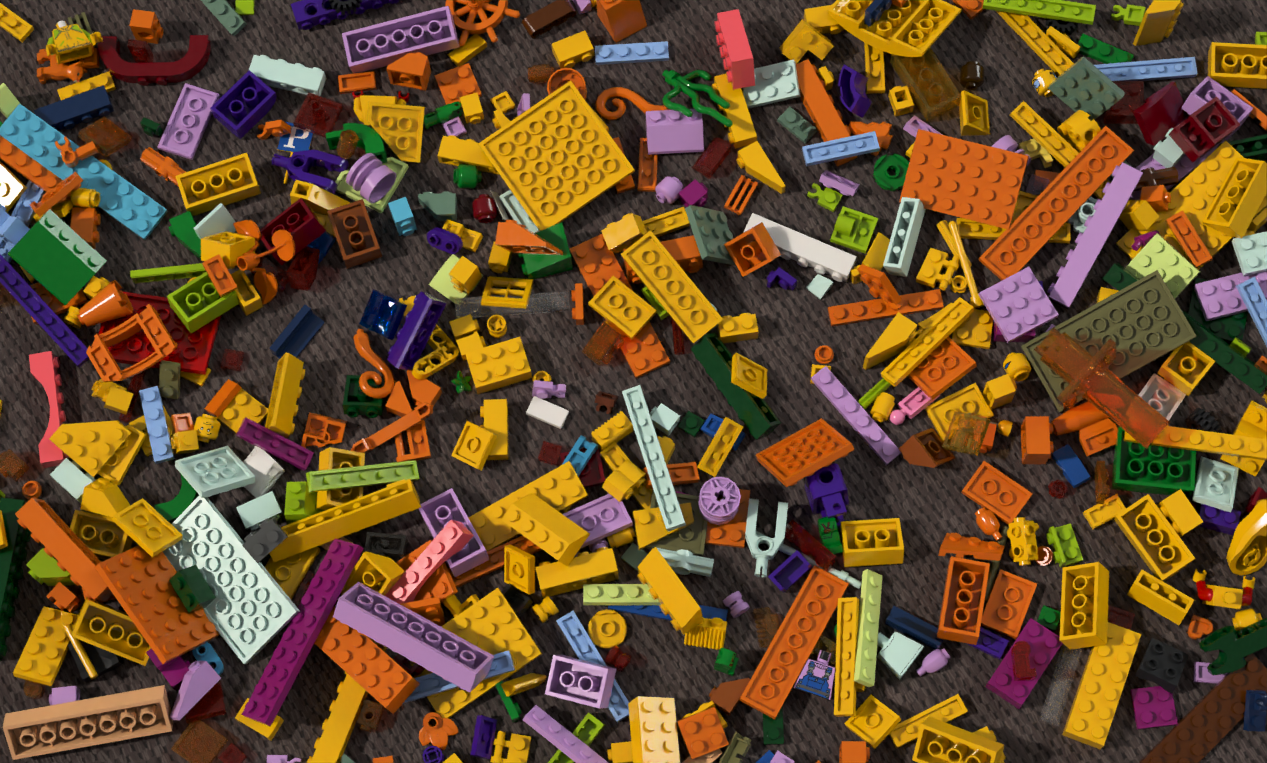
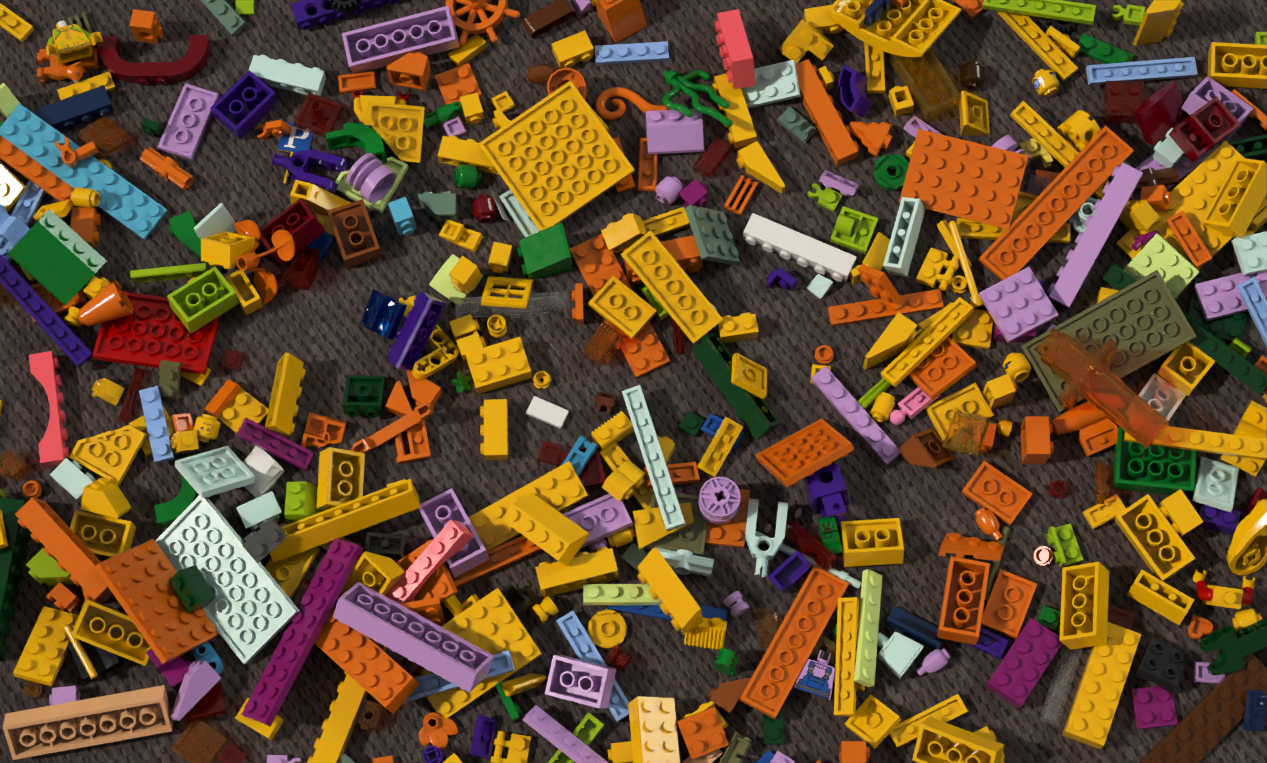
(50, 198): orange wing -> none
(91, 442): yellow plate -> none
(117, 399): yellow brick -> none
(140, 51): clear red plate -> none
(147, 527): yellow plate -> none
(155, 332): orange wedge -> none
(218, 183): yellow slope -> none
(219, 275): orange plate -> none
(297, 333): dark blue panel -> none
(347, 144): clear orange brick -> none
(361, 476): lime plate -> none
(363, 347): orange plant -> none
(442, 239): dark purple plate -> none
(474, 445): yellow tile -> none
(518, 239): orange slope -> none
(519, 569): yellow tile -> none
(524, 104): lavender tile -> none
(546, 389): lavender plate -> none
(664, 419): light aqua brick -> none
(752, 249): orange brick -> none
(840, 148): light blue plate -> none
(1020, 662): clear red leg -> none
(1023, 541): yellow brick -> none
(1071, 465): blue slope -> none
(1086, 89): sand green plate -> none
(1202, 421): black tyre -> none

